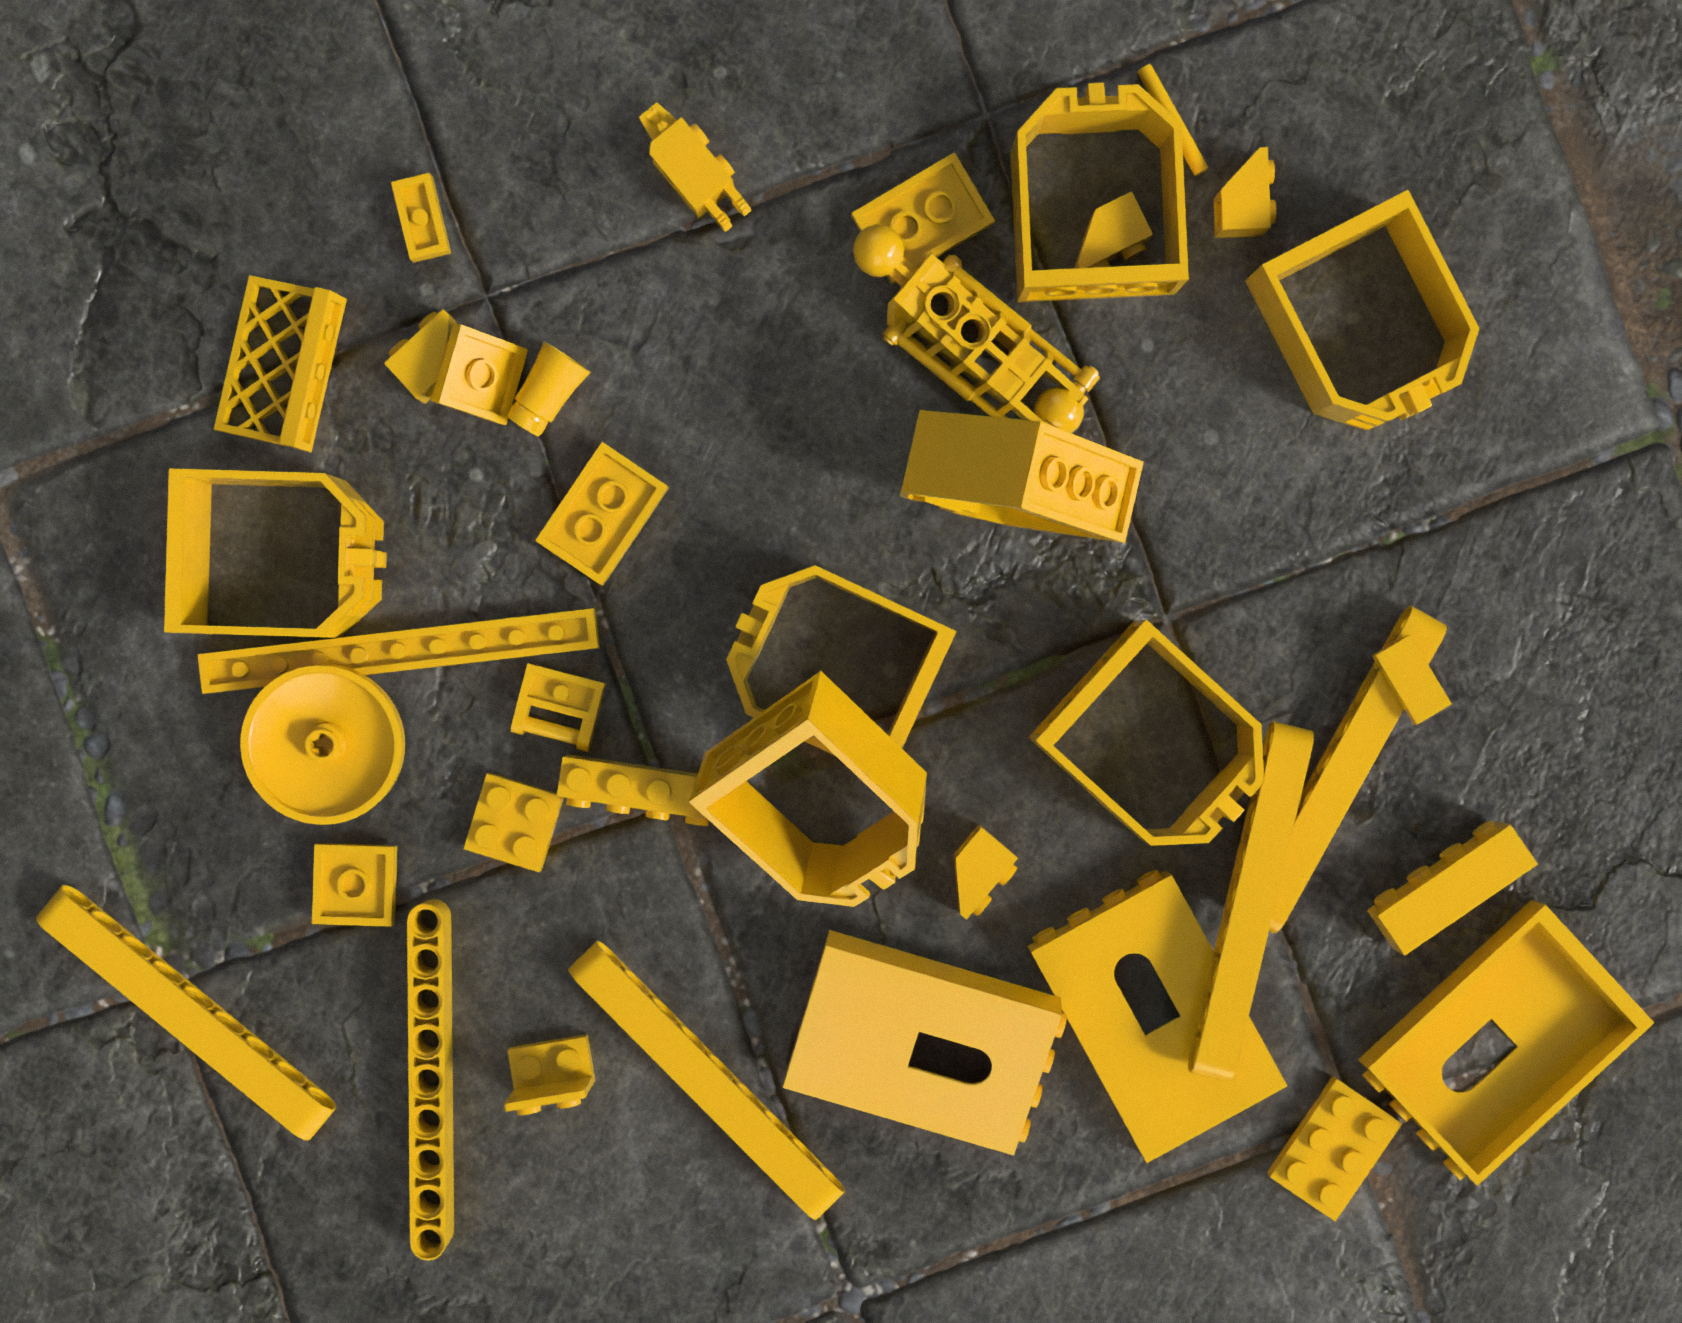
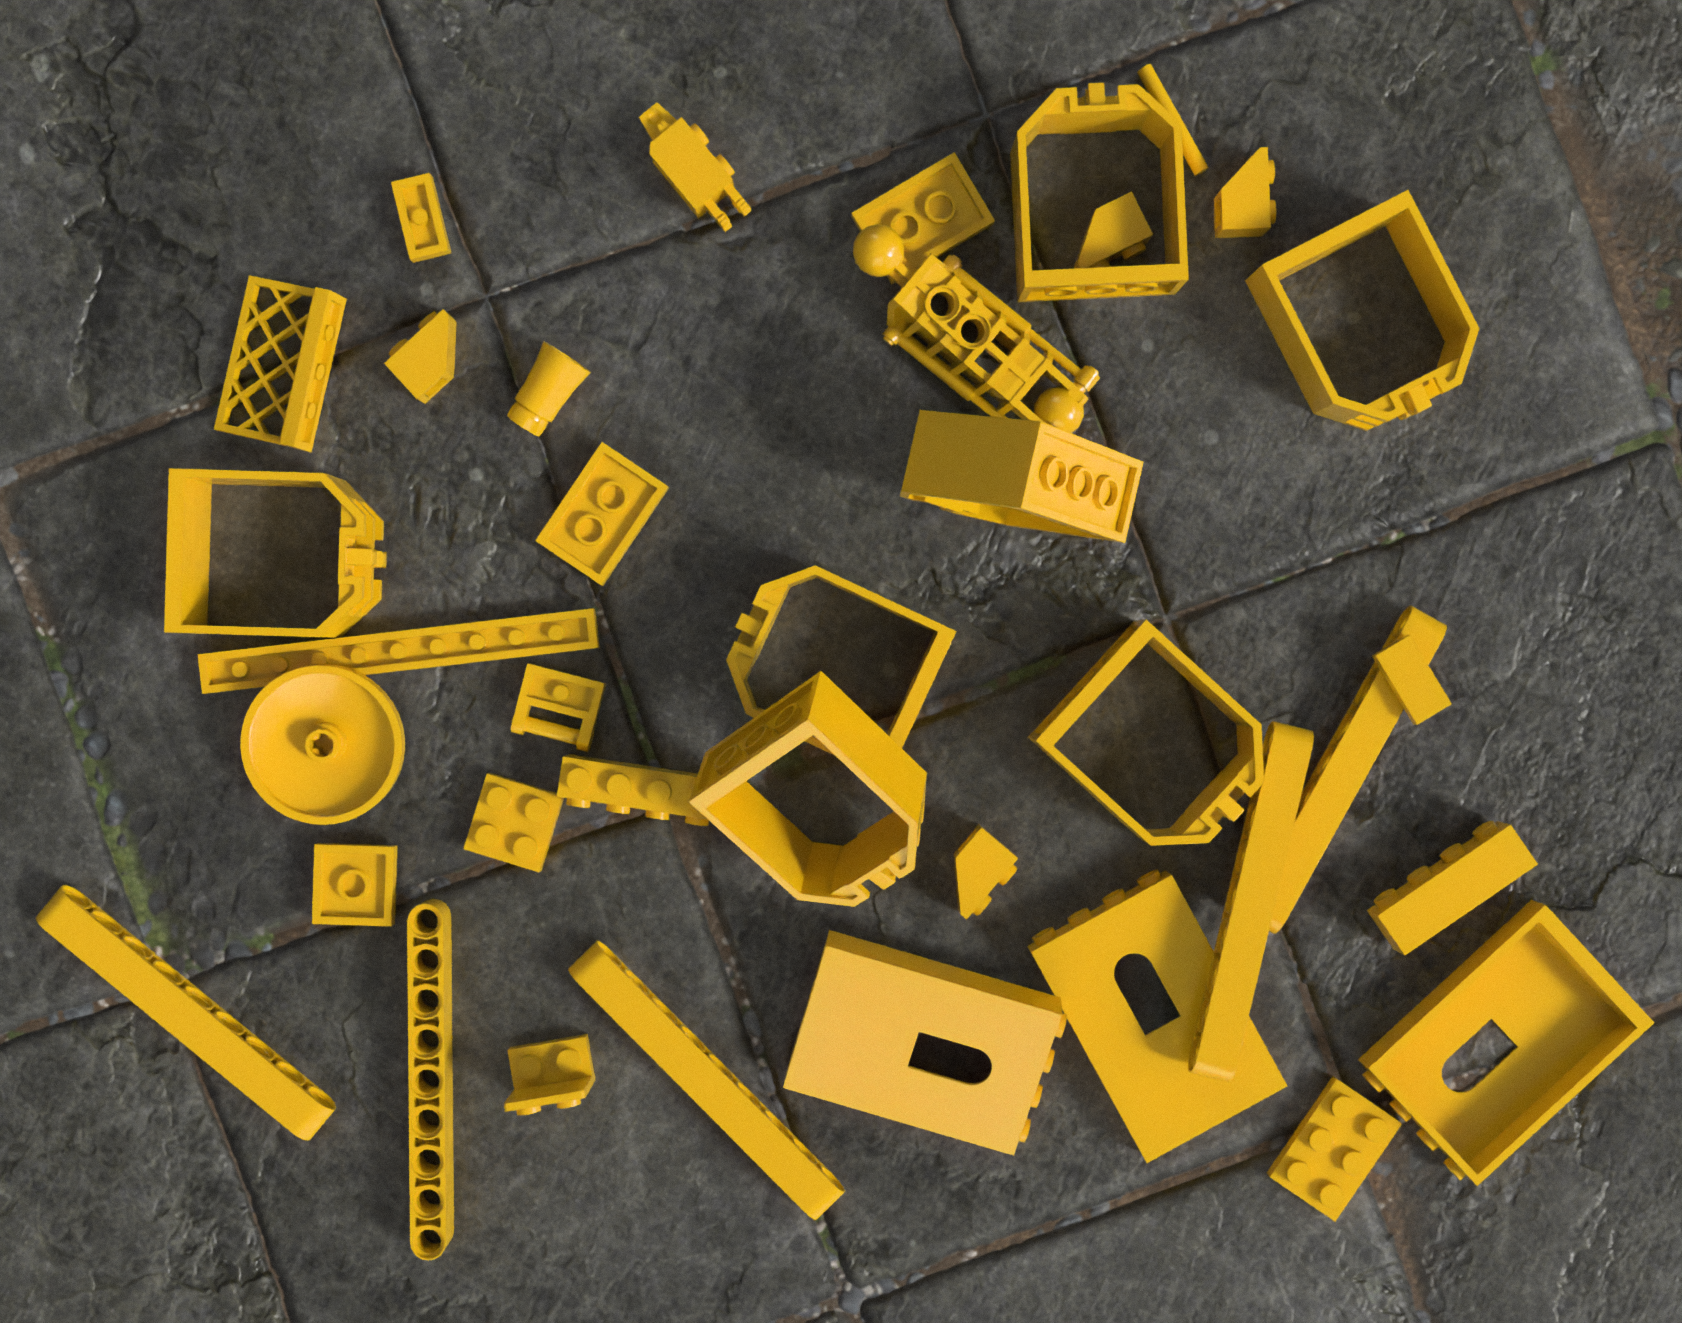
(479, 374): yellow plate -> none

